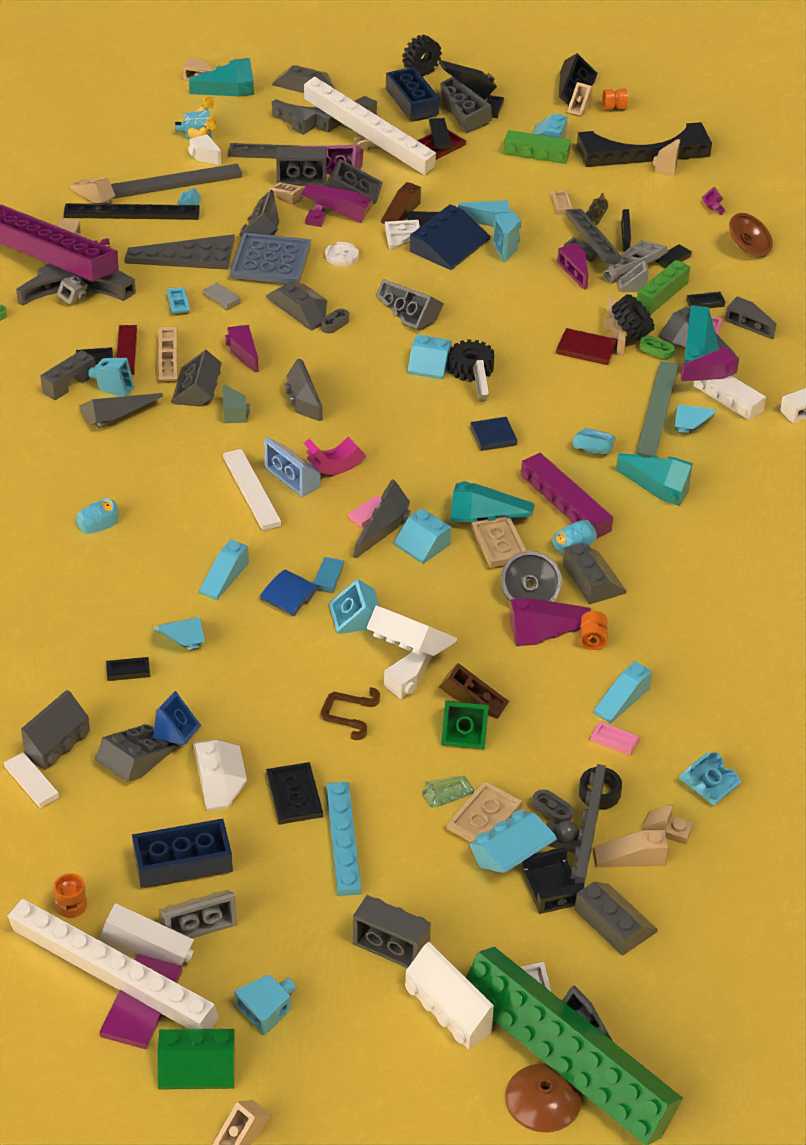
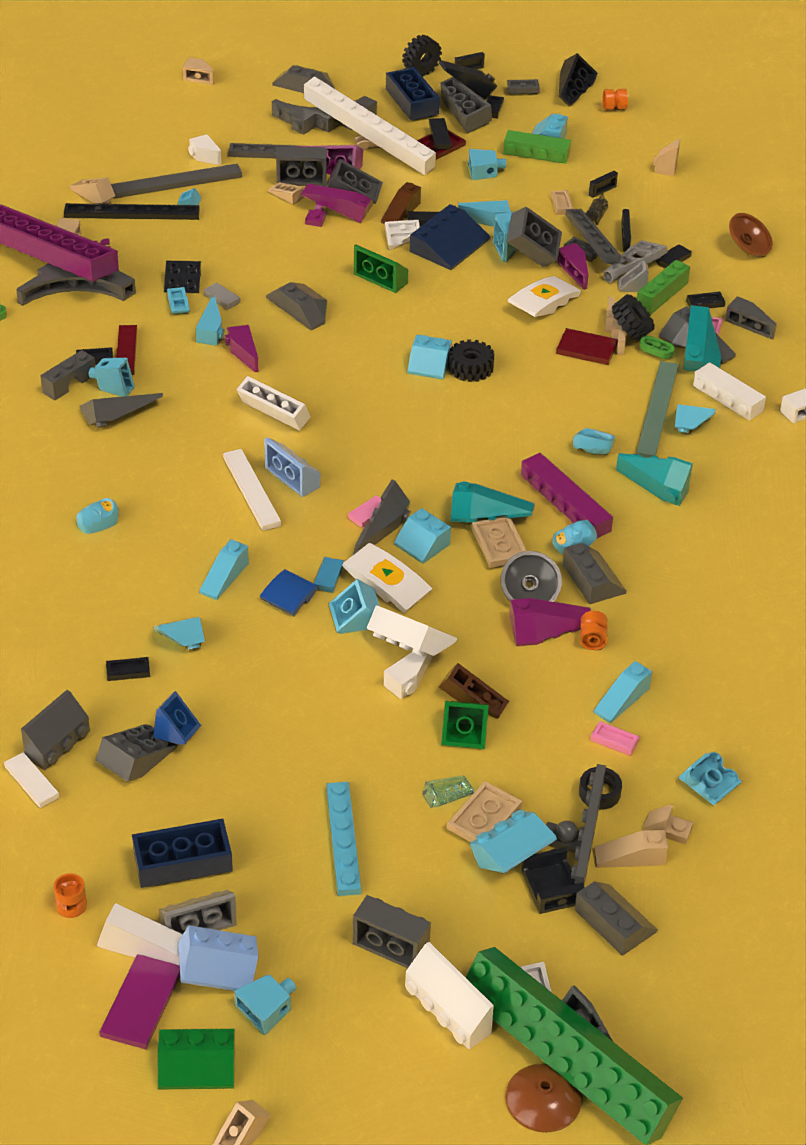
(72, 289): light grey brick -> none
(113, 967): white brick -> none
(167, 354): tan slope -> none
(183, 274): none -> black hinge
(195, 253): dark grey wing -> none
(197, 380): dark grey slope -> none
(198, 122): torso -> none
(209, 327): none -> medium azure slope
(217, 958): none -> light blue slope
(220, 772): white wedge -> none
(228, 80): teal wedge -> none
(234, 406): sand green slope -> none
(264, 218): dark grey wedge -> none
(270, 258): sand blue plate -> none
(273, 403): none -> white brick
(294, 793): black tile -> none
(302, 392): dark grey wedge -> none
(335, 321): dark grey beam -> none
(336, 460): dark pink arch -> none
(342, 254): white tile -> none
(357, 724): reddish brown piece -> none
(379, 269): none -> green slope
(388, 577): none -> white slope
(409, 305): dark grey wedge -> none
(473, 61): none -> black tile
(480, 379): tile -> none
(484, 164): none -> medium azure torso
(493, 433): dark blue tile -> none
(523, 86): none -> dark grey plate
(534, 236): none -> dark grey brick
(544, 296): none -> white slope
(553, 807): dark grey plate -> none
(580, 99): tan slope -> none
(602, 151): black arch -> none
(603, 184): none -> black tile
(712, 200): magenta plate -> none
(712, 366): magenta slope -> none

